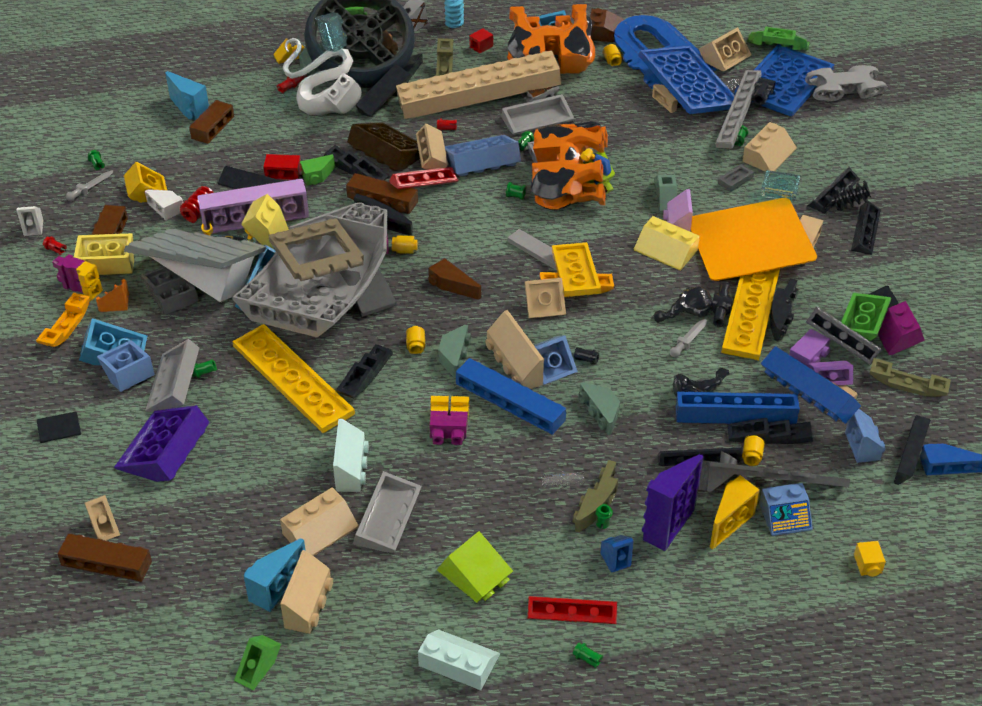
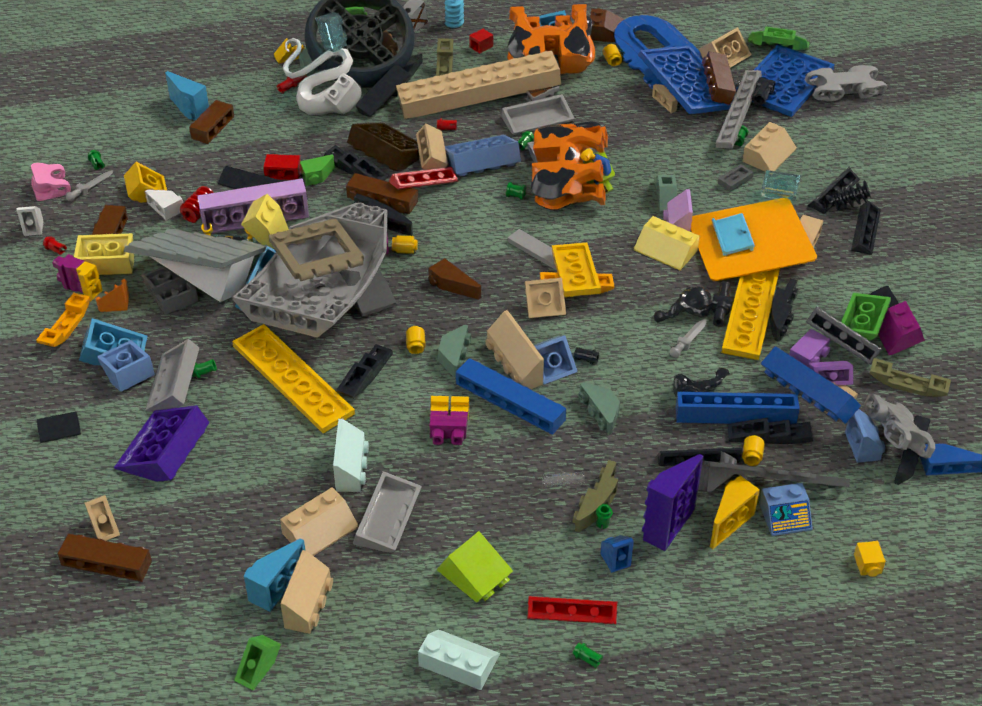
(46, 183): none -> bright pink piece
(719, 77): none -> reddish brown brick
(733, 234): none -> medium azure door
(899, 426): none -> light grey piece

